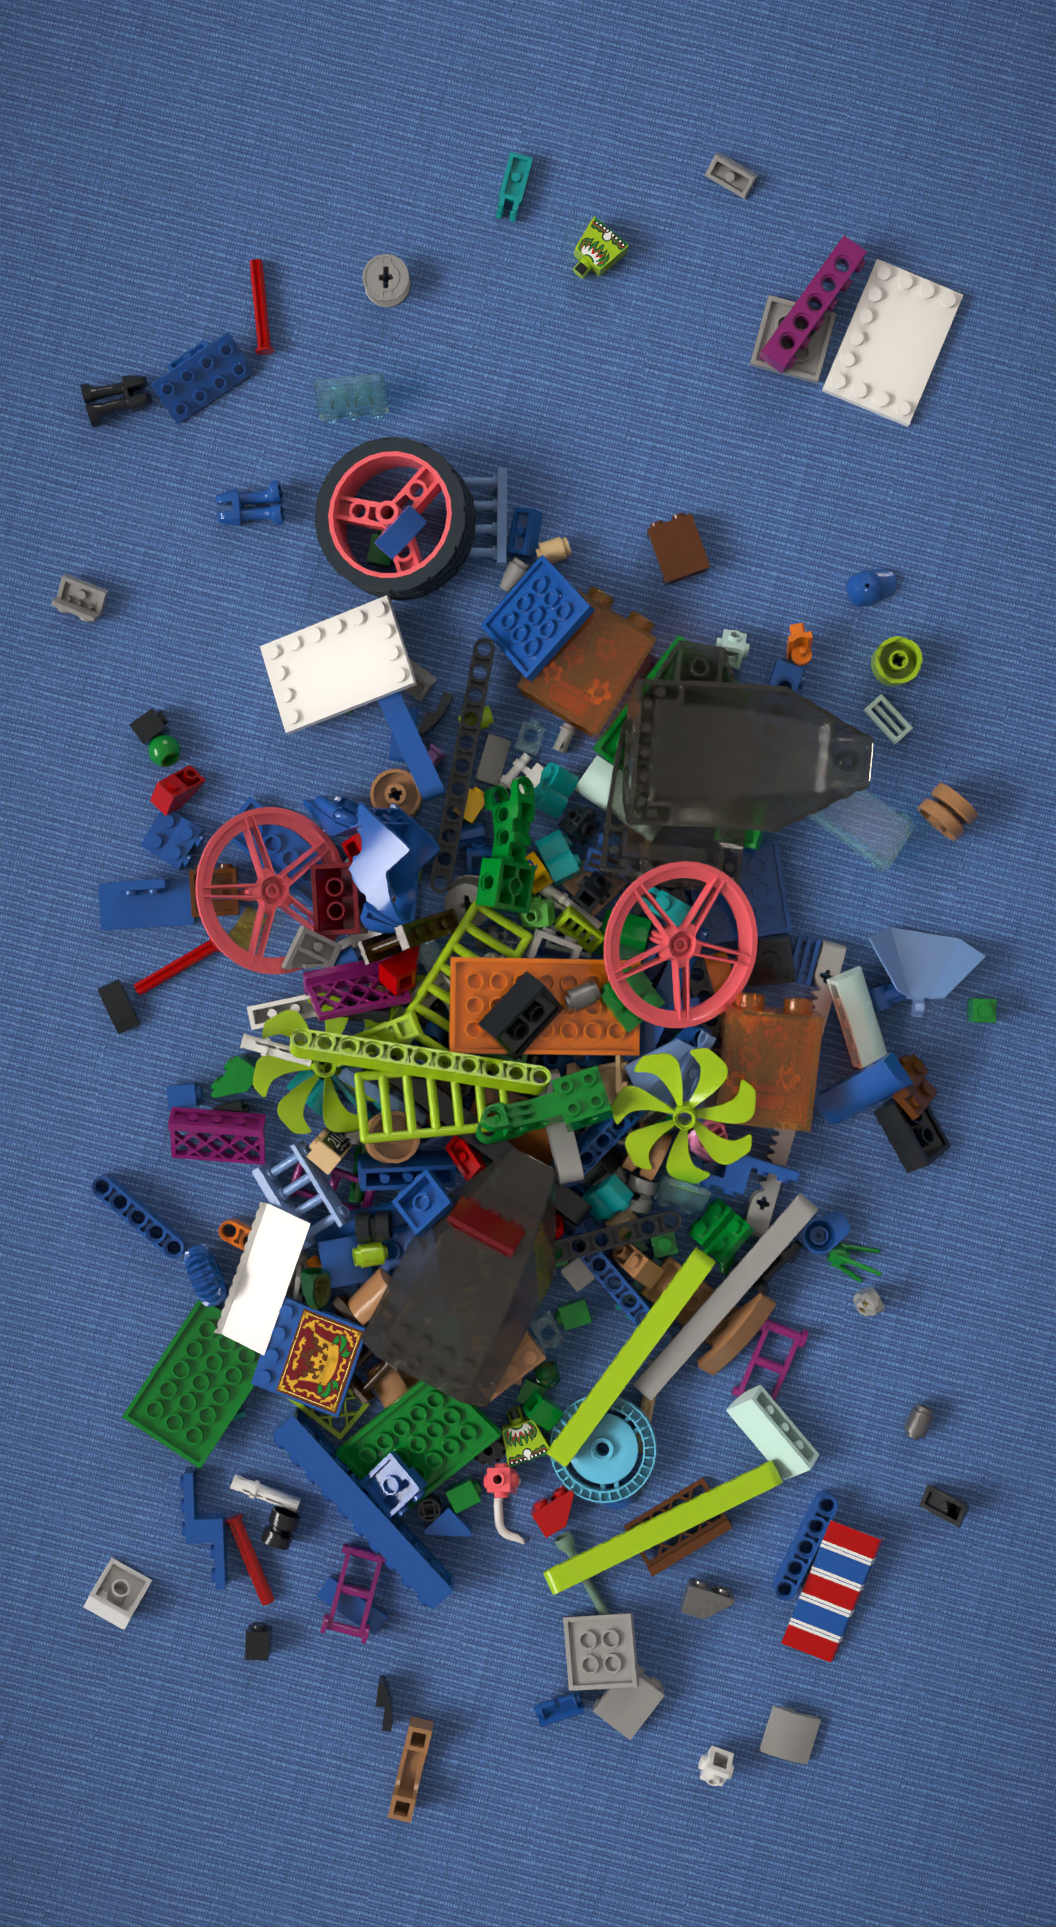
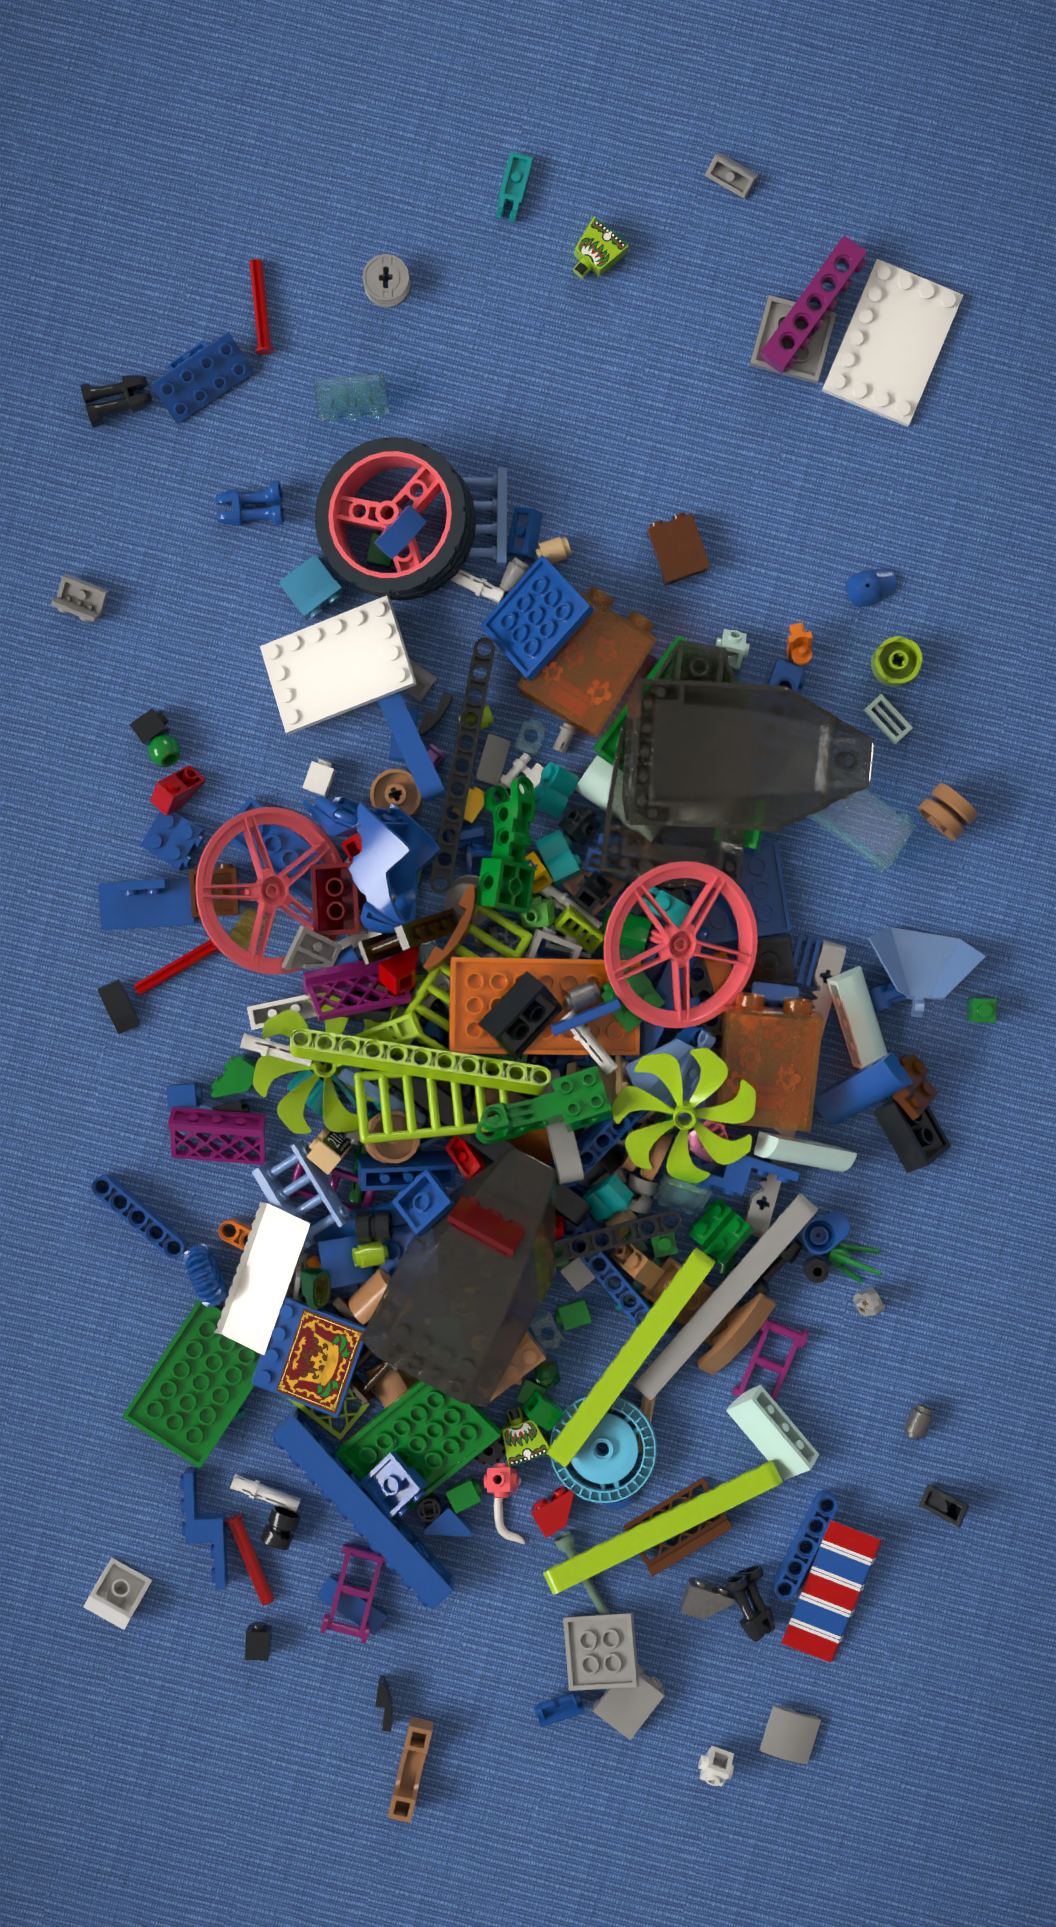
(311, 587): none -> dark azure bracket
(319, 777): none -> white brick
(438, 956): none -> dark orange slope
(479, 586): none -> white pin
(585, 1016): none -> blue tile
(593, 1047): none -> white pin
(759, 1619): none -> black piece
(774, 993): none -> blue slope
(803, 1152): none -> light aqua brick
(812, 1263): none -> black brick

